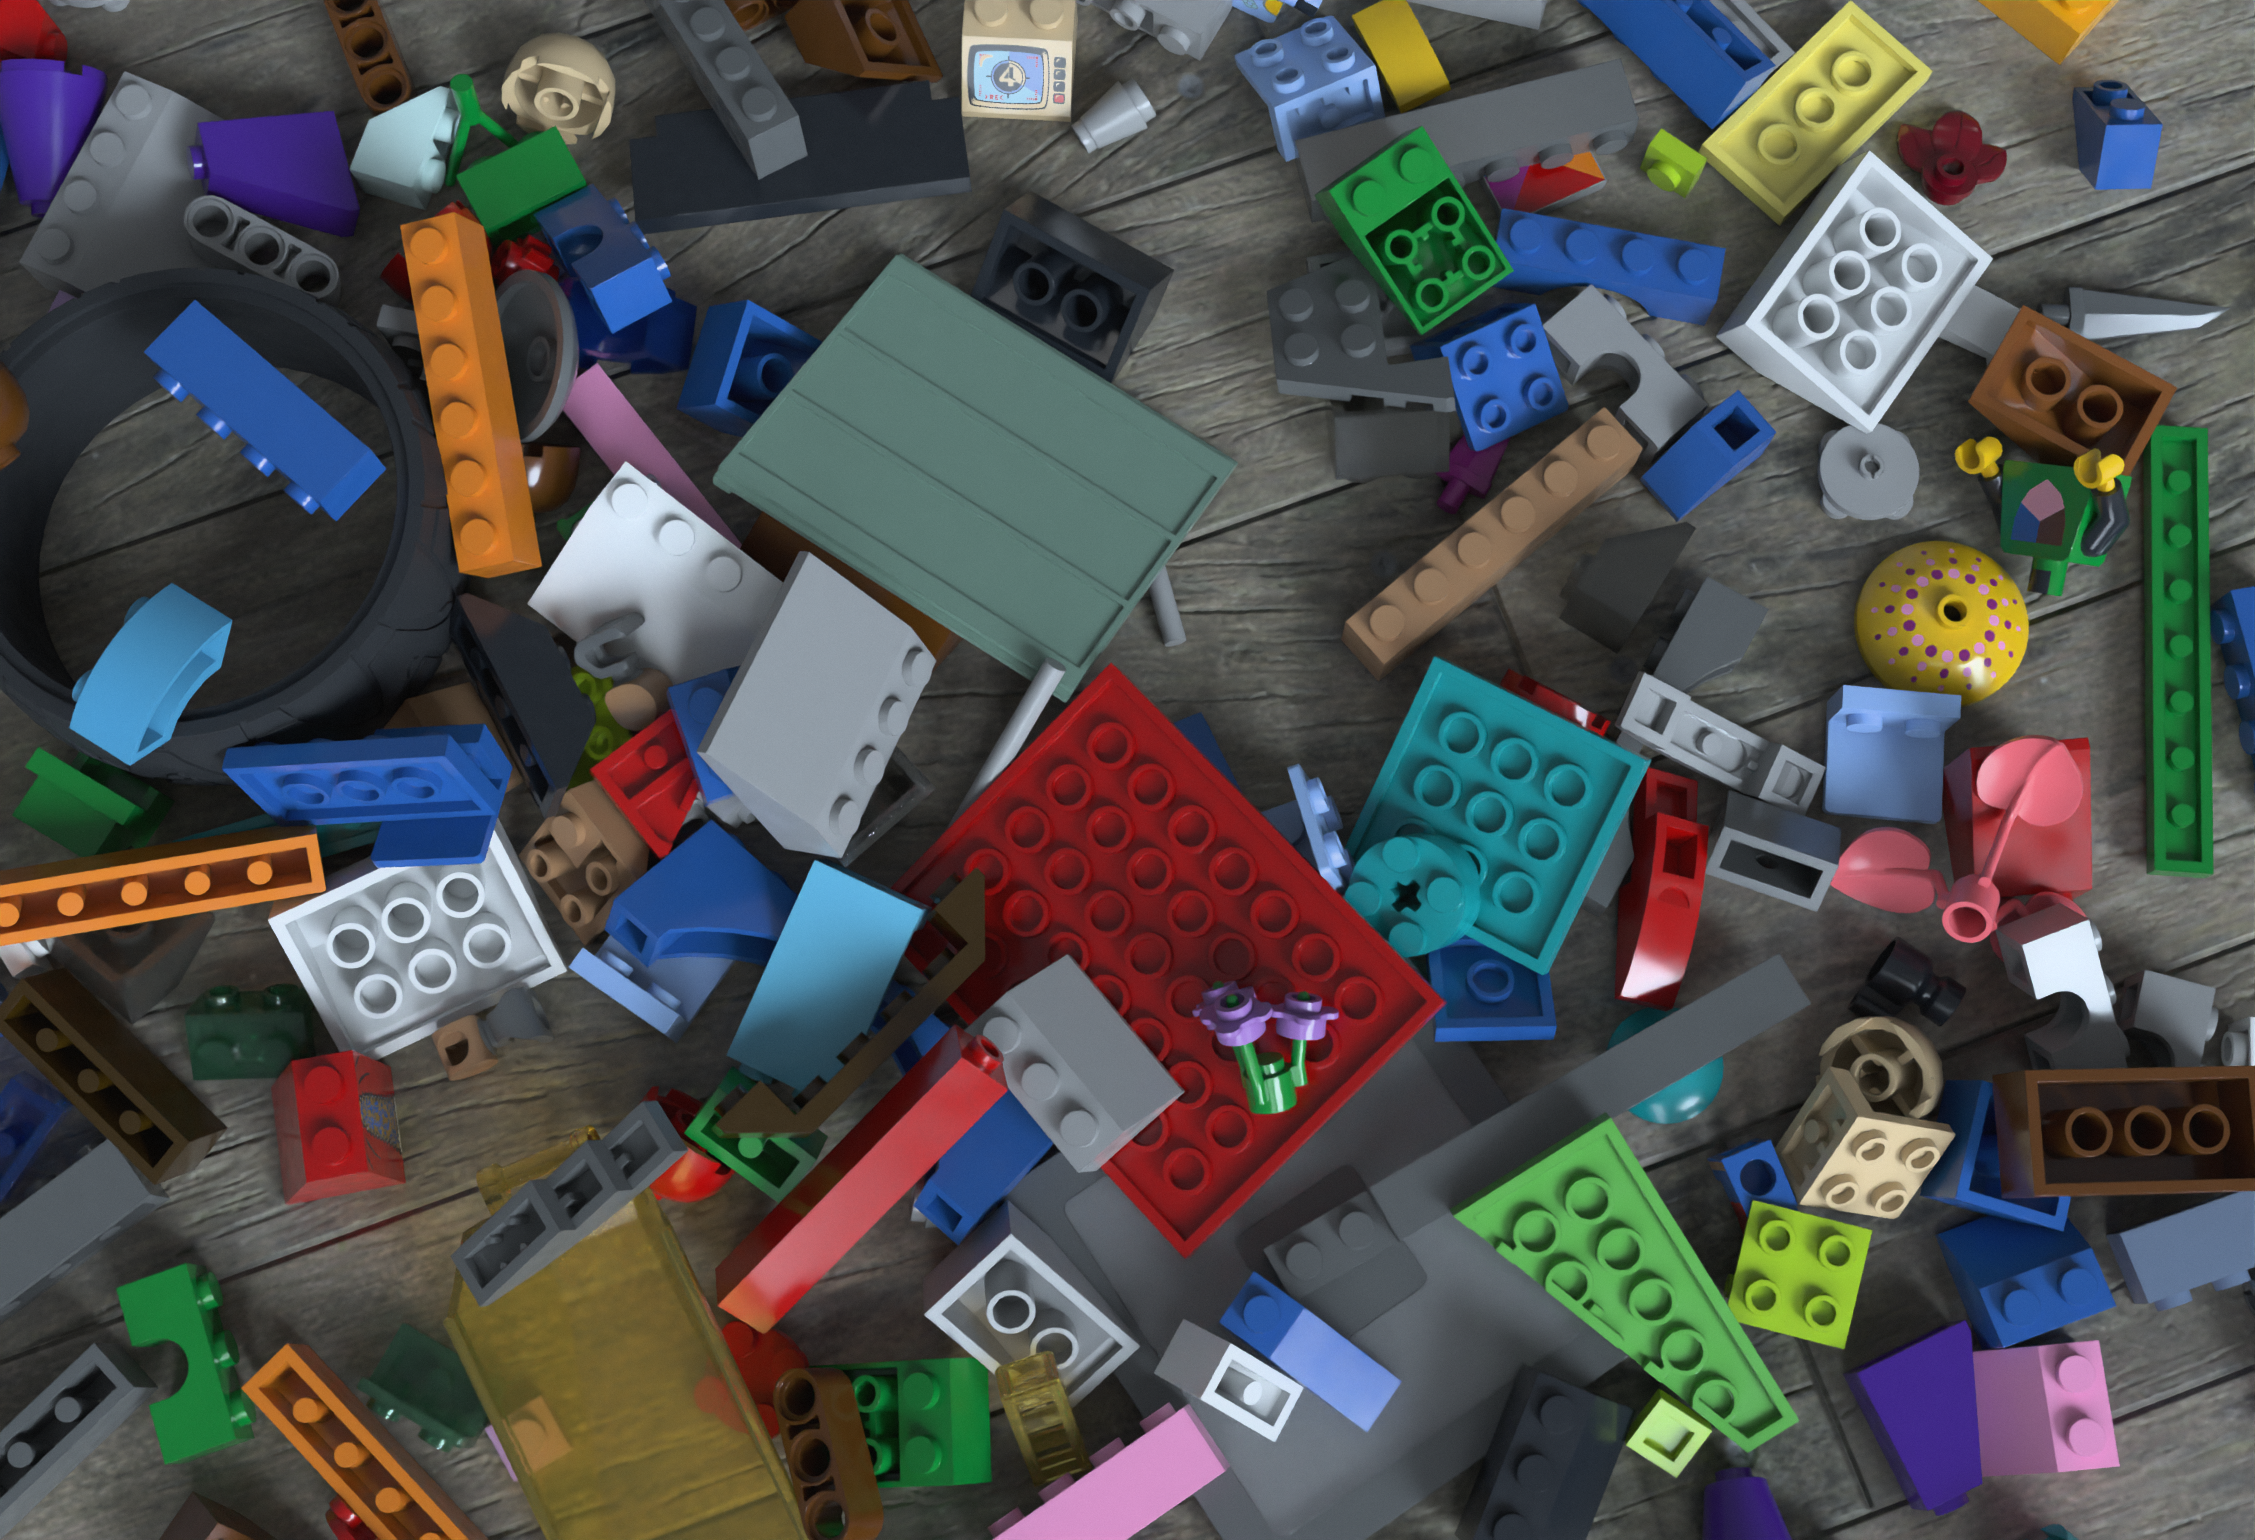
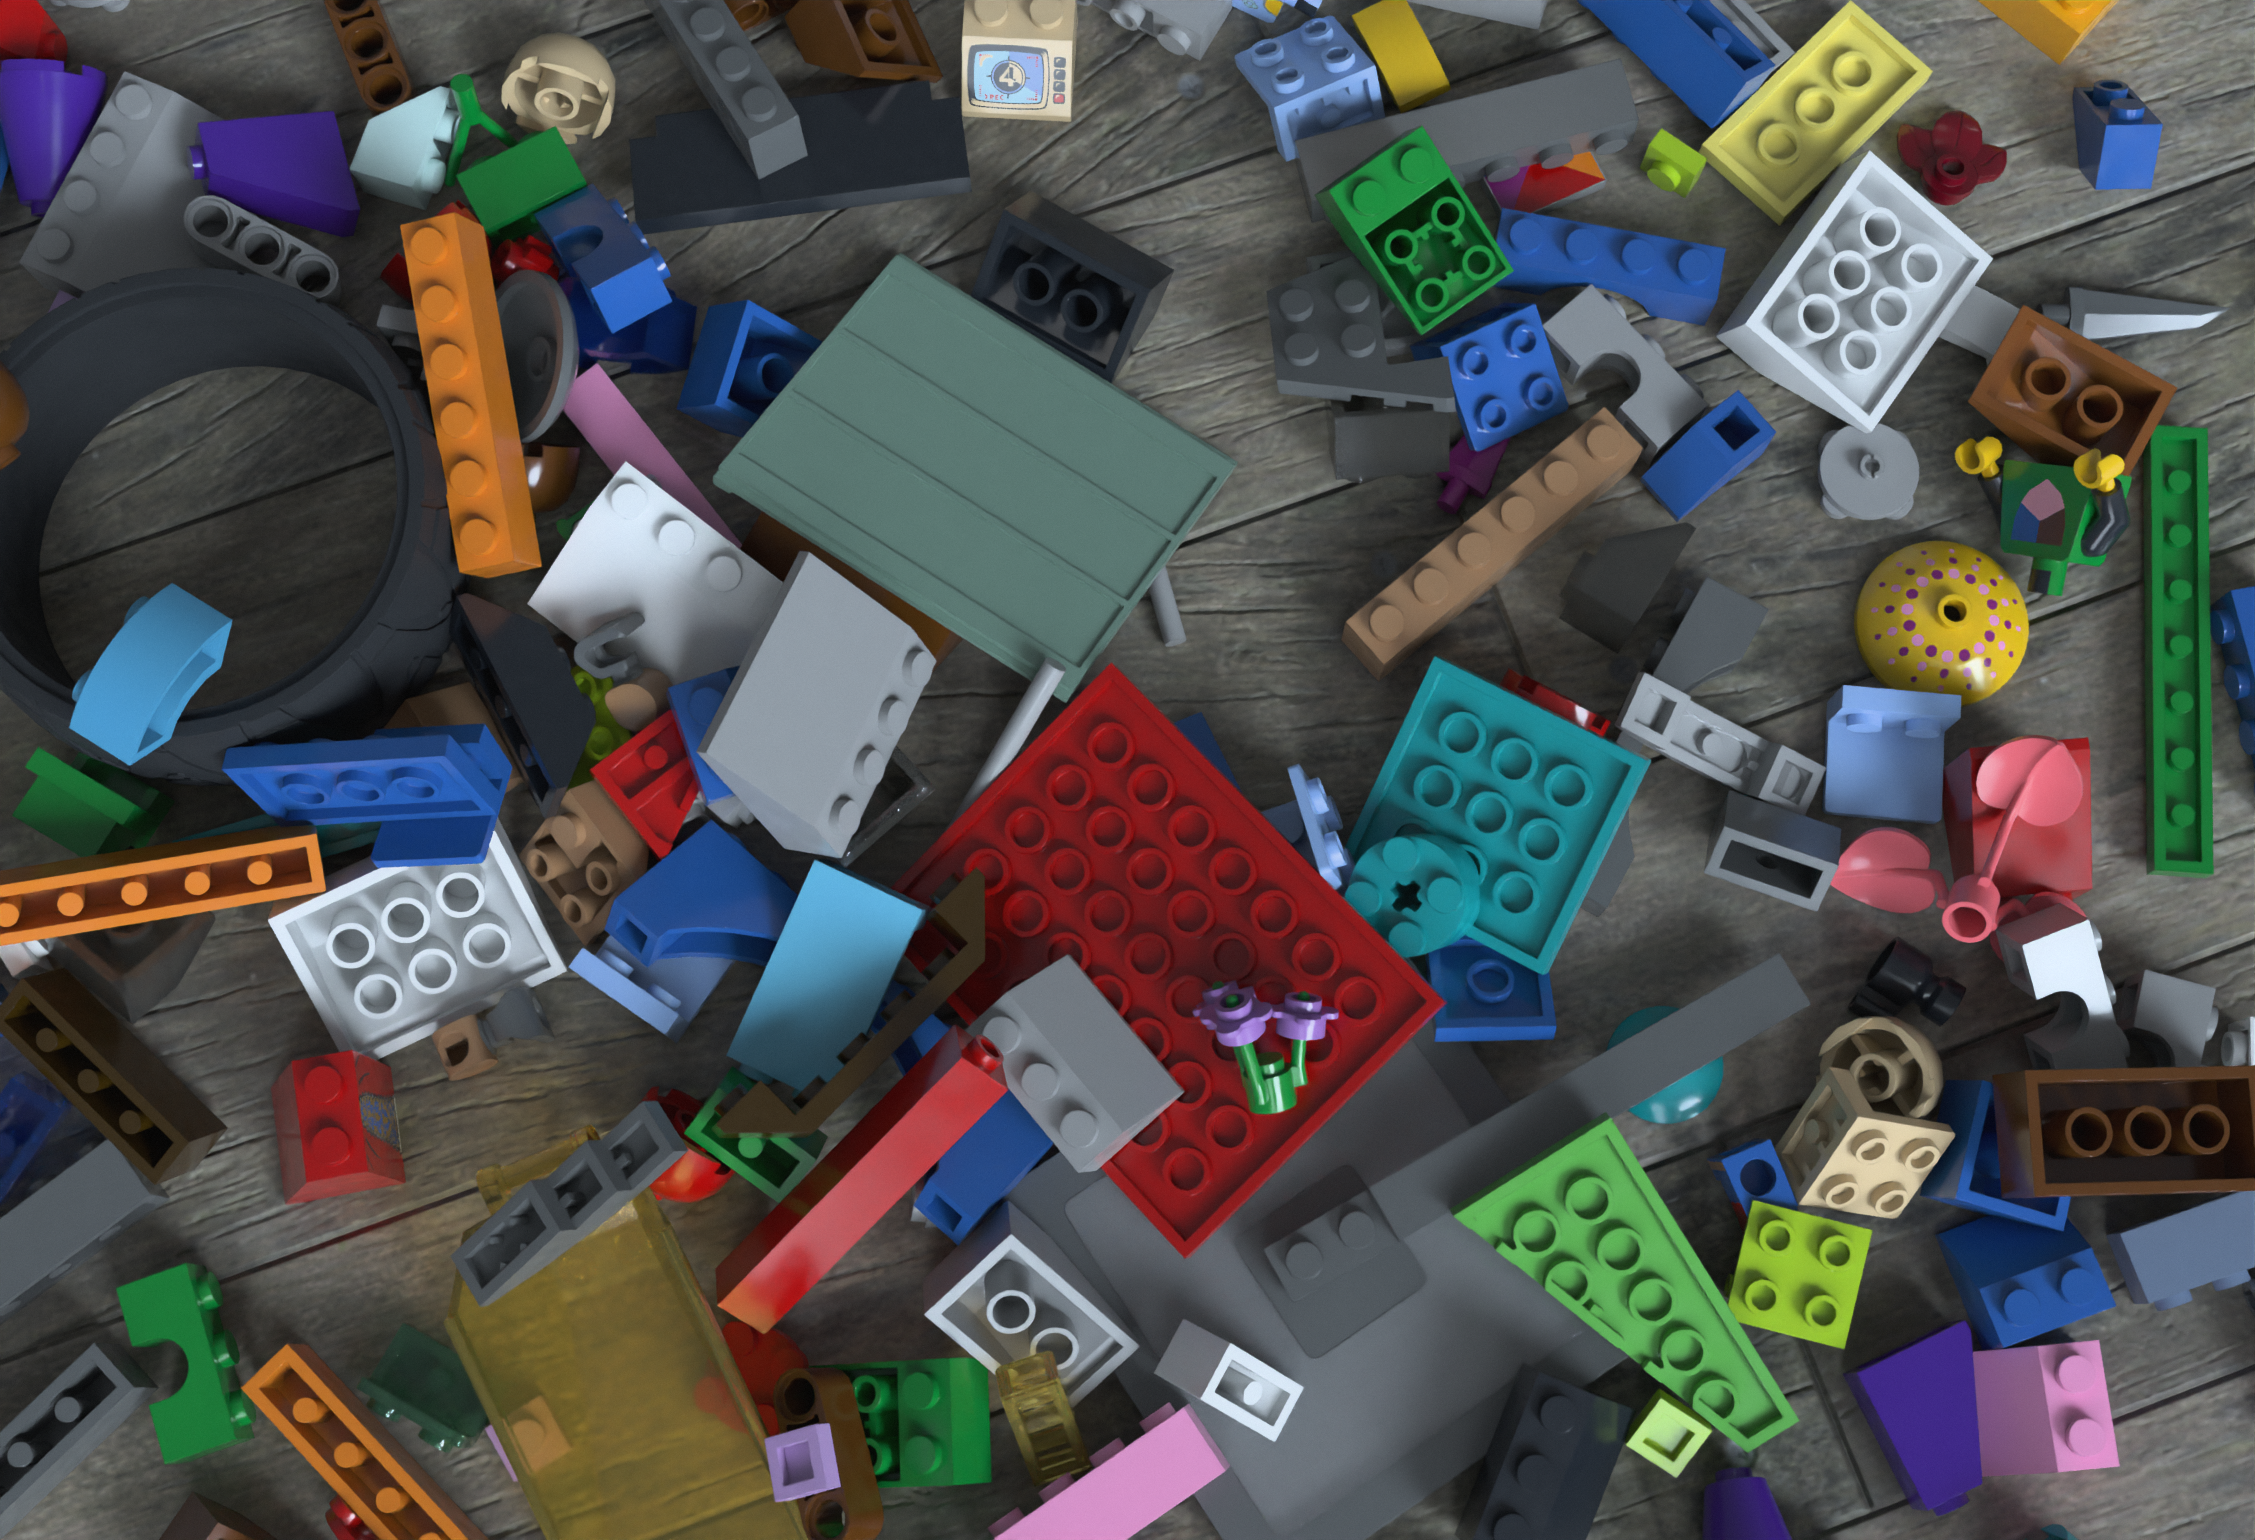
(249, 1032): clear green bracket -> none
(265, 411): blue brick -> none
(802, 1462): none -> lavender plate
(1114, 116): light grey cone -> none
(1309, 1351): slope -> none
(1665, 891): red slope -> none

